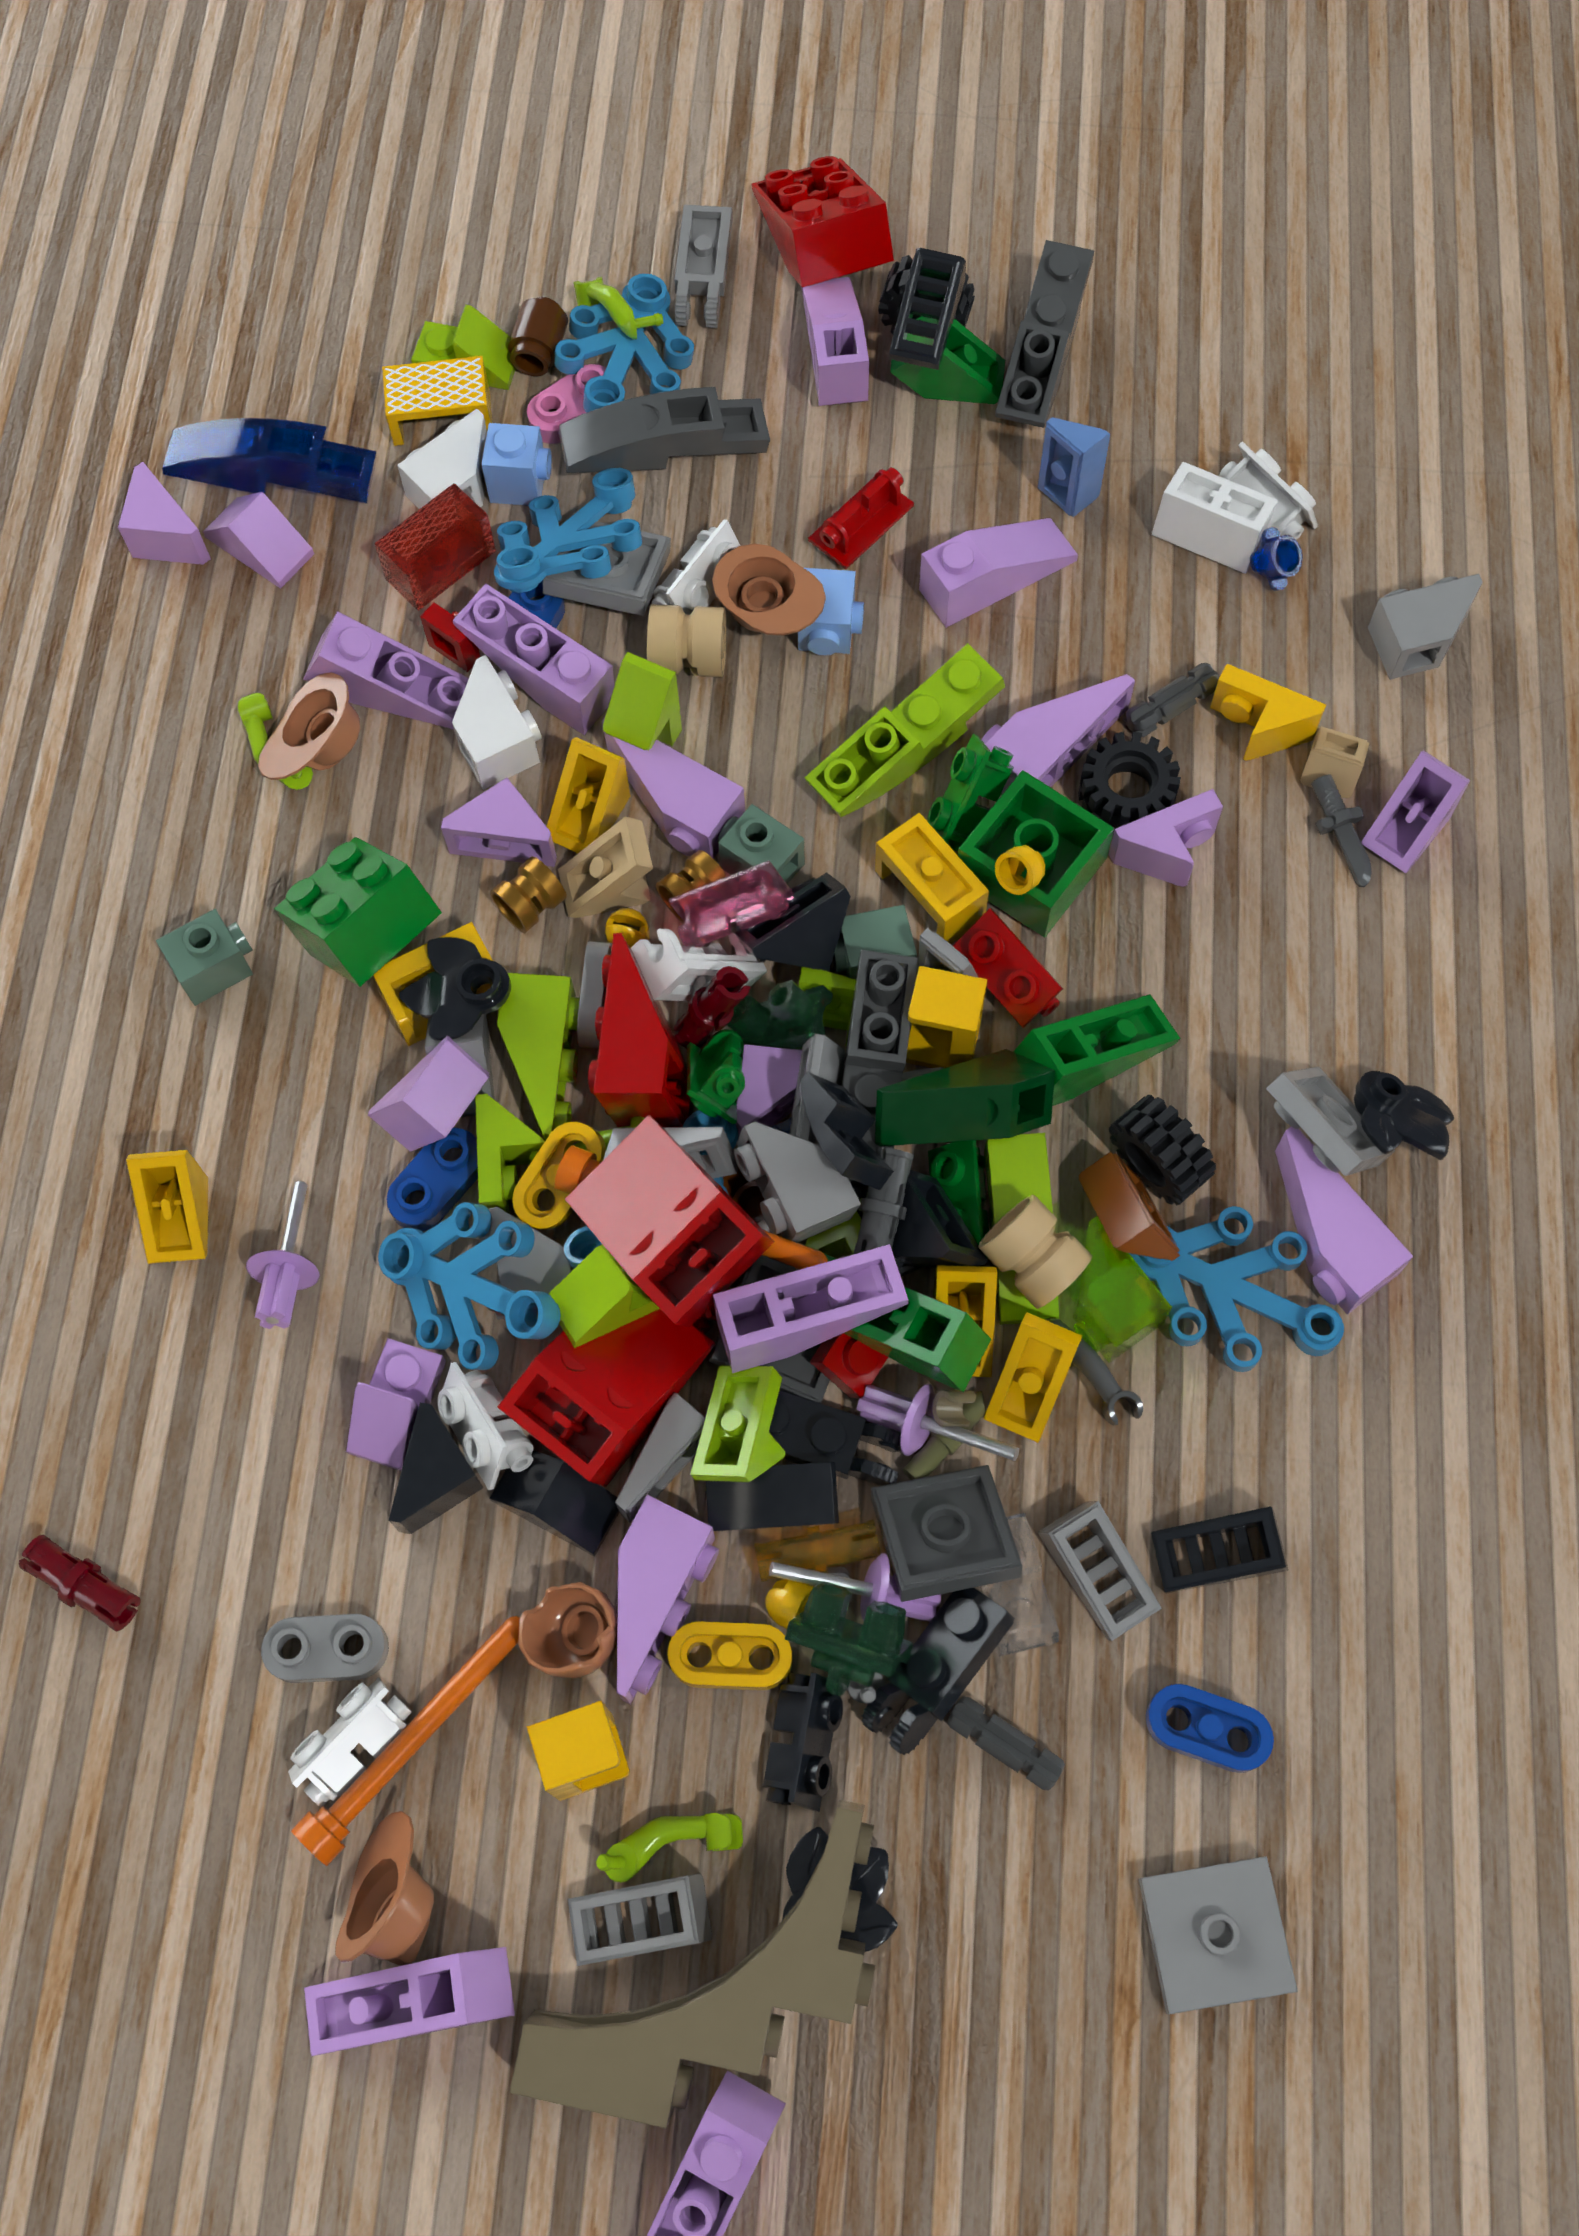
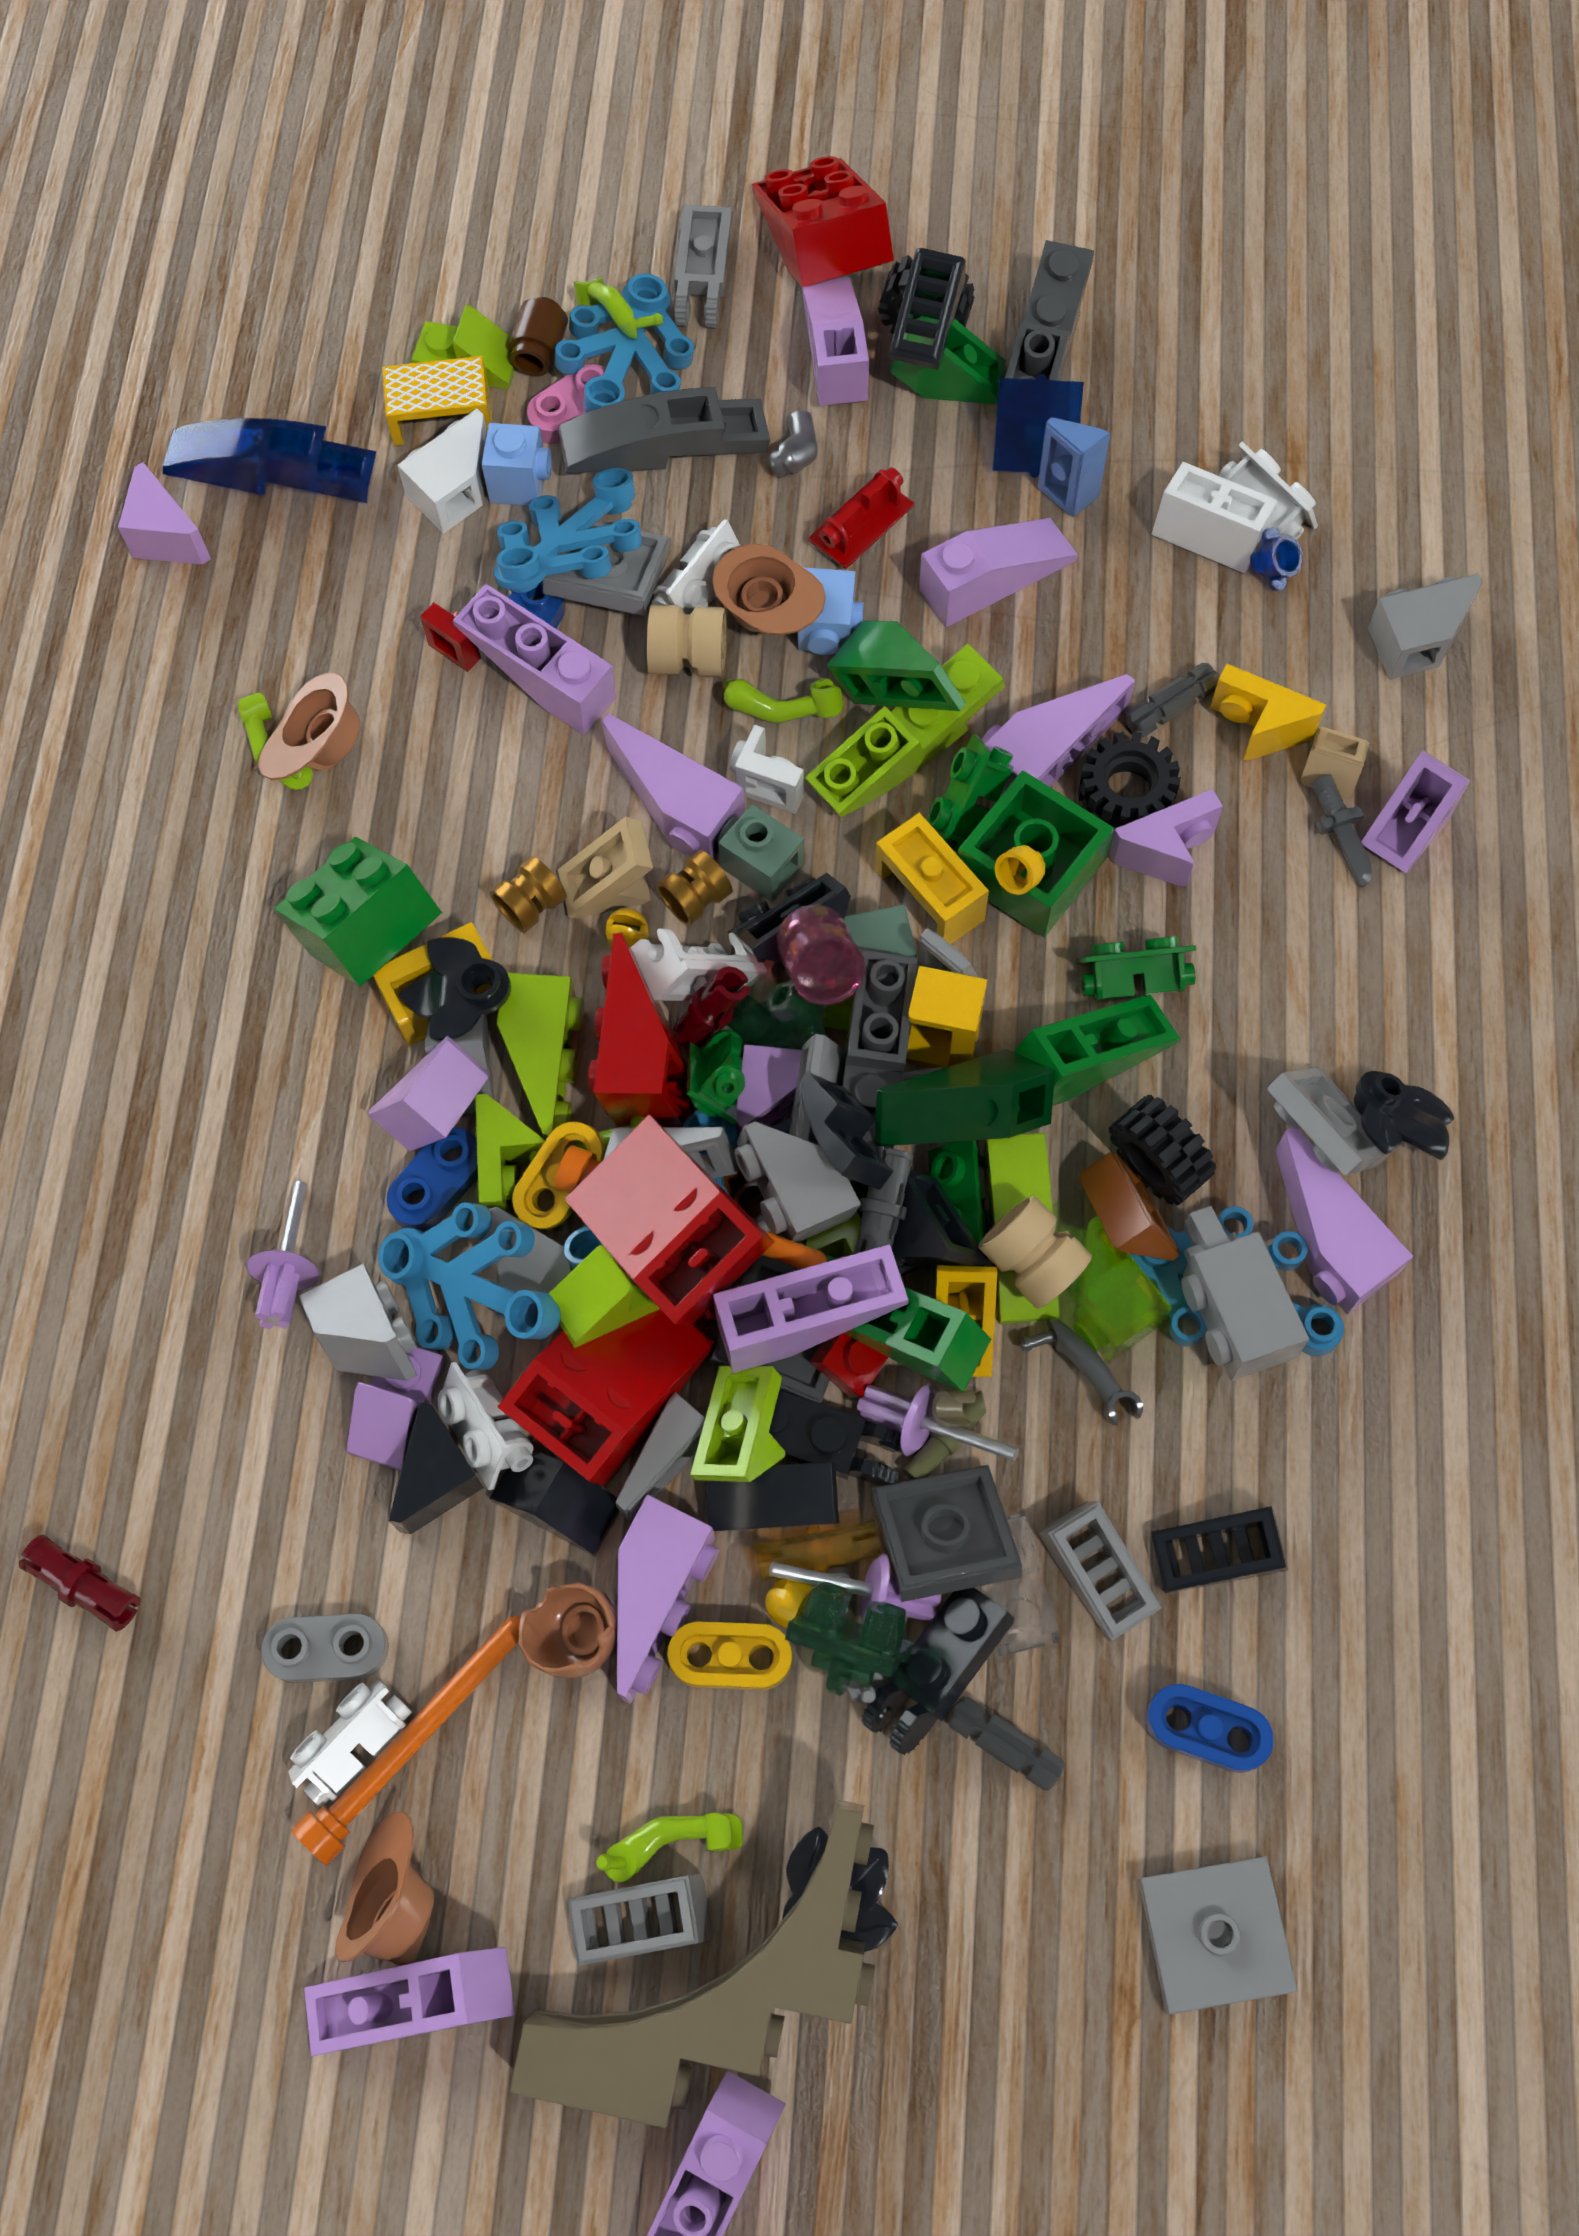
(170, 1205): yellow slope -> none
(206, 956): sand green brick -> none
(260, 538): lavender slope -> none
(357, 1328): none -> light grey slope
(387, 673): lavender slope -> none
(436, 546): clear red panel -> none
(491, 728): white slope -> none
(499, 827): lavender slope -> none
(578, 1751): yellow panel -> none
(588, 795): yellow slope -> none
(592, 993): light grey plate -> none
(644, 704): lime slope -> none
(741, 897): clear pink hinge -> none
(766, 778): none -> white bracket
(798, 449): none -> flat silver arm
(803, 1770): black hinge -> none
(820, 955): none -> clear pink wheel
(824, 701): none -> lime piece
(890, 668): none -> green slope
(1011, 969): red hinge -> none
(1022, 419): none -> clear blue piece
(1032, 1377): yellow slope -> none
(1159, 964): none -> green hinge
(1239, 1298): none -> light grey hinge

